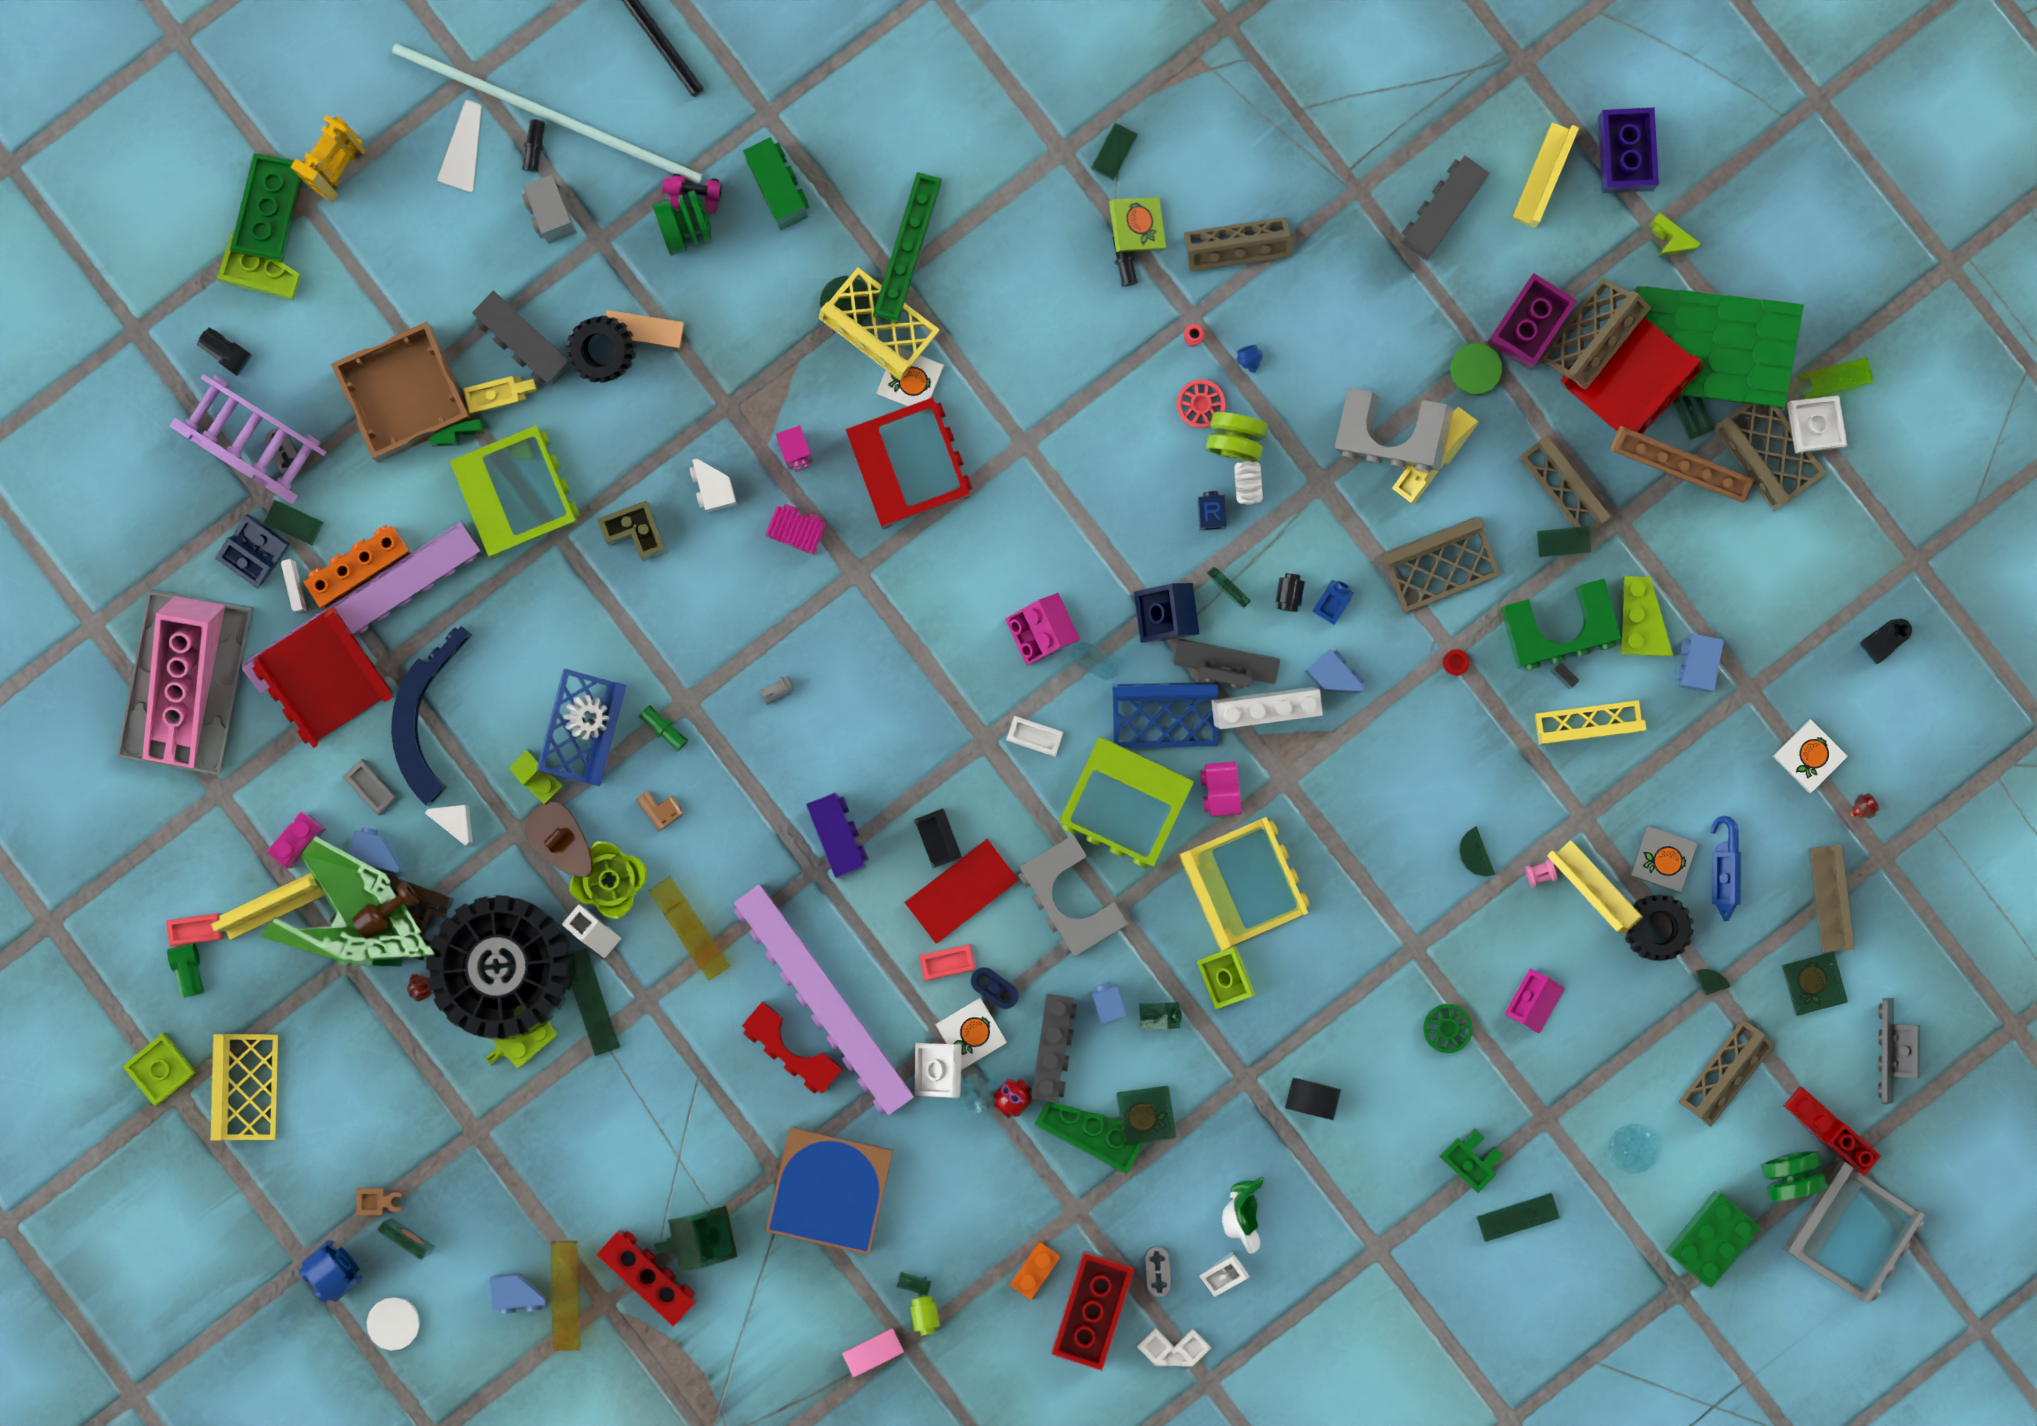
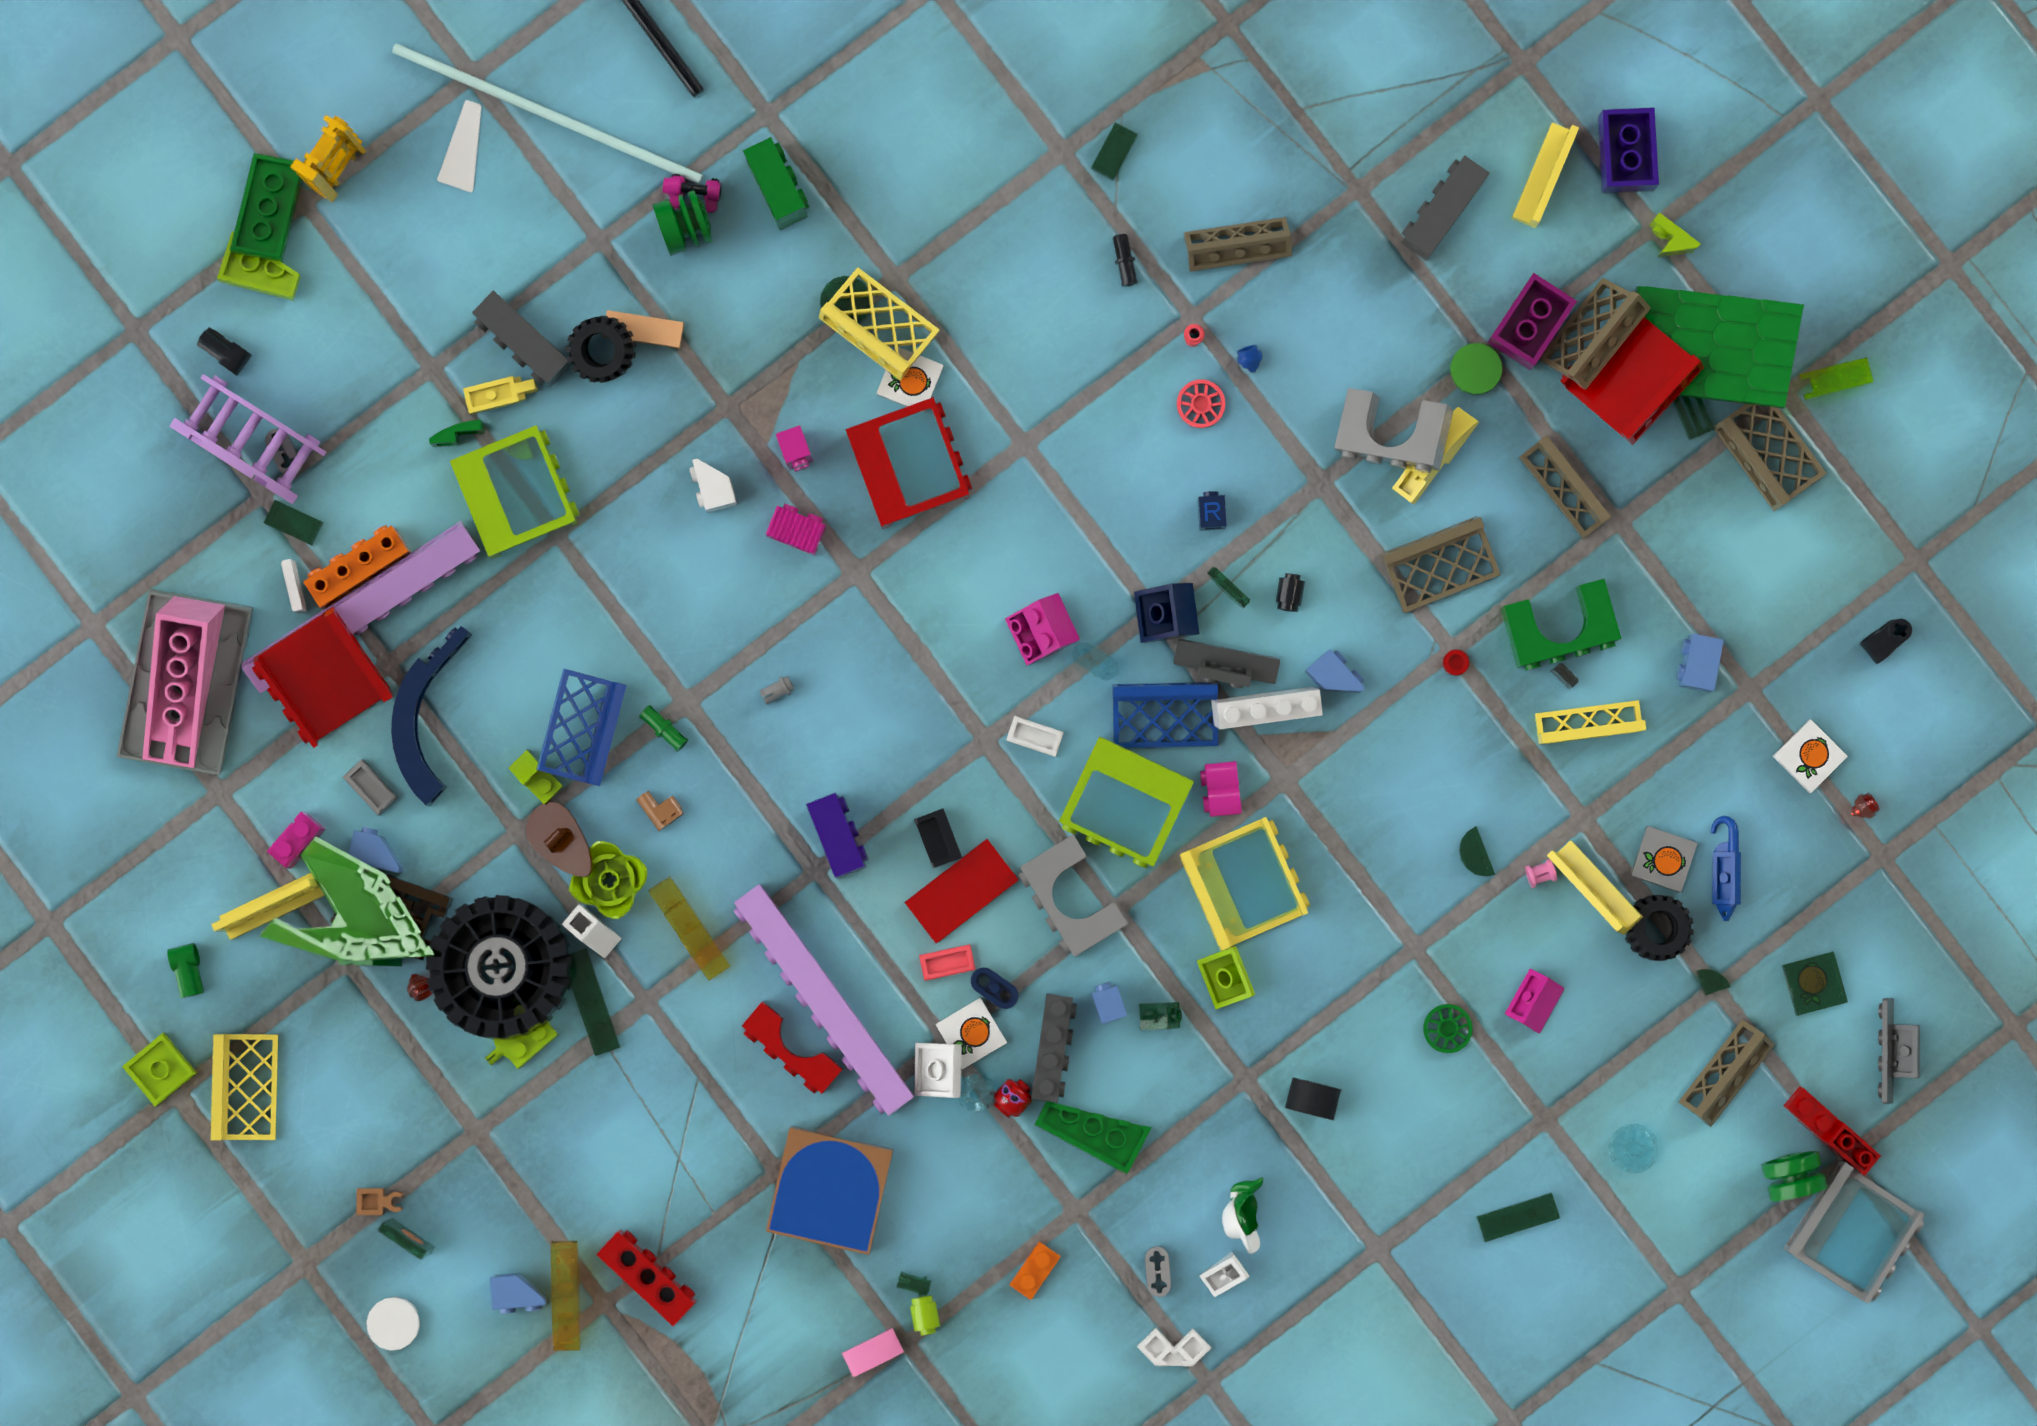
(193, 930): coral tile -> none
(252, 551): dark blue slope -> none
(330, 1272): blue brick -> none
(372, 919): reddish brown piece -> none
(401, 391): medium nougat tile -> none
(455, 821): white slope -> none
(533, 145): black axle -> none
(550, 210): light grey brick -> none
(583, 706): white gear -> none
(635, 523): olive brick -> none
(700, 1239): clear green piece -> none
(907, 247): green tile -> none
(1092, 1310): red brick -> none
(1137, 224): lime tile -> none
(1146, 1115): clear green tile -> none
(1236, 436): lime wheel -> none
(1248, 482): white gear -> none
(1333, 601): blue bracket -> none
(1468, 1164): green plate -> none
(1564, 541): clear green tile -> none
(1641, 620): lime wing -> none
(1681, 464): medium nougat tile -> none
(1713, 1239): green brick -> none
(1817, 424): white tile -> none
(1831, 898): dark tan fence -> none

